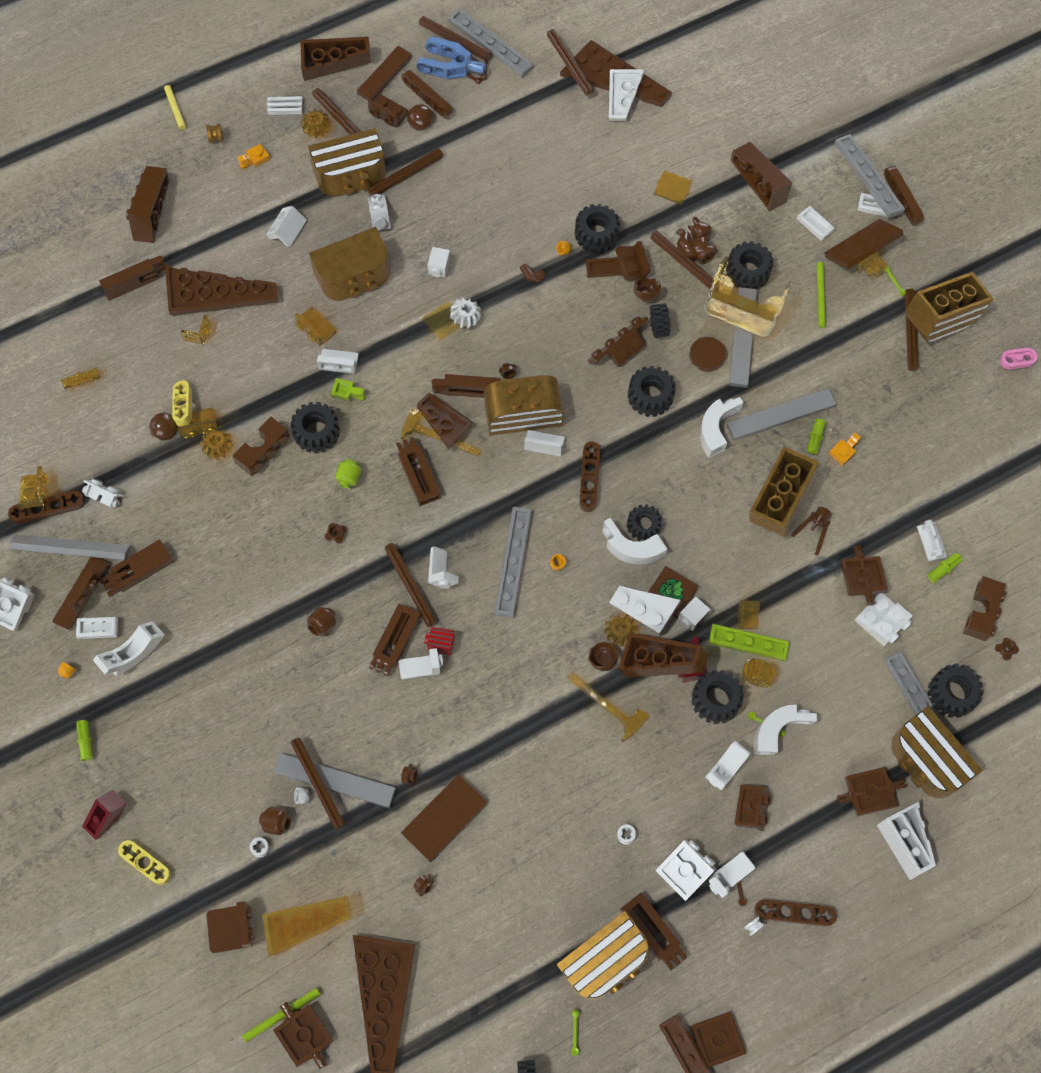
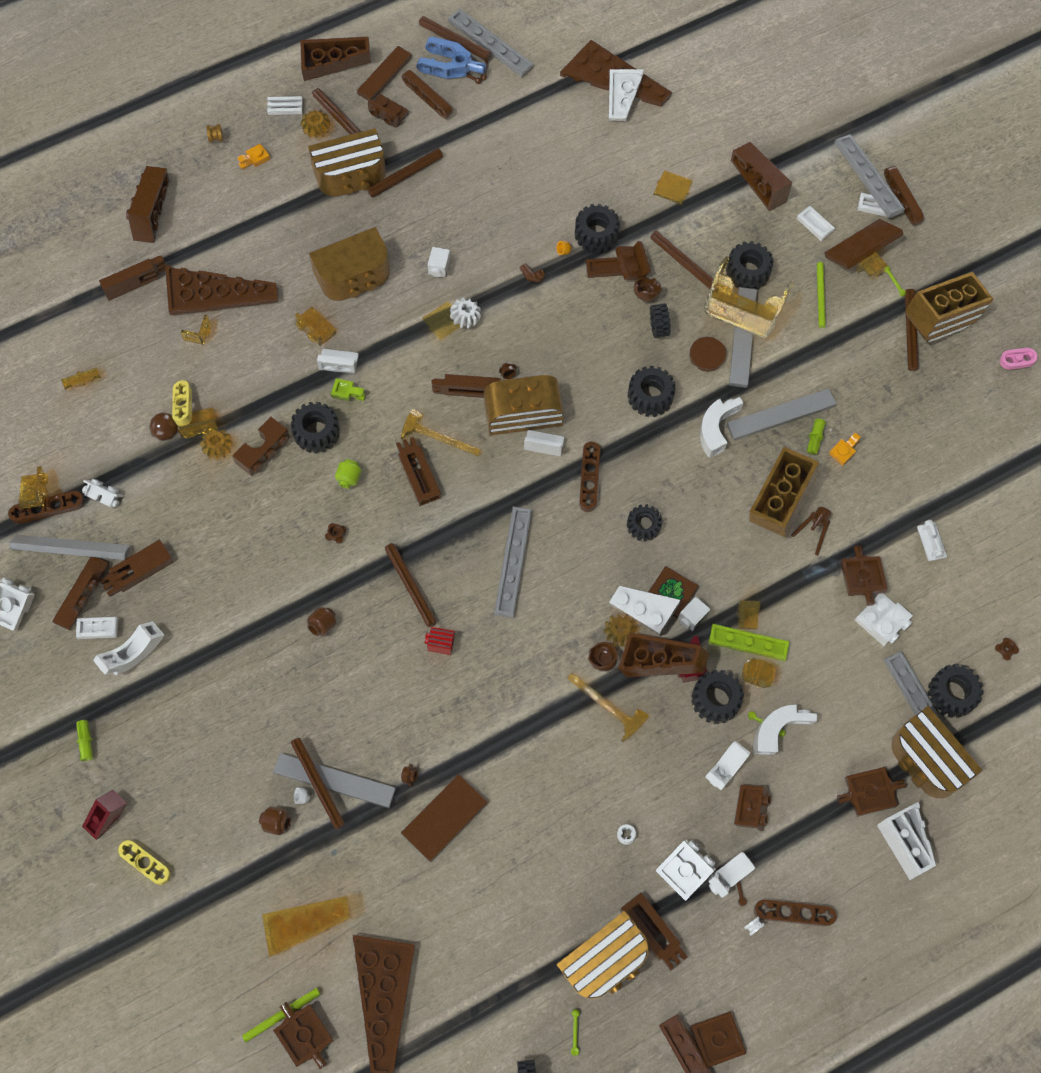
(66, 670): light orange hinge -> none
(174, 106): light yellow bar -> none
(230, 928): reddish brown bracket -> none
(264, 851): white bush -> none
(286, 226): white panel -> none
(378, 212): white bracket -> none
(397, 634): reddish brown hinge -> none
(420, 117): reddish brown hair -> none
(421, 666): white bracket -> none
(423, 885): reddish brown plate -> none
(437, 569): white bracket -> none
(443, 419): reddish brown wing -> none
(560, 560): light orange hinge -> none
(570, 62): reddish brown axle -> none
(624, 345): reddish brown bracket -> none
(630, 551): white arch -> none
(698, 246): reddish brown animal -> none
(944, 567): lime axle -> none
(990, 594): reddish brown arch -> none

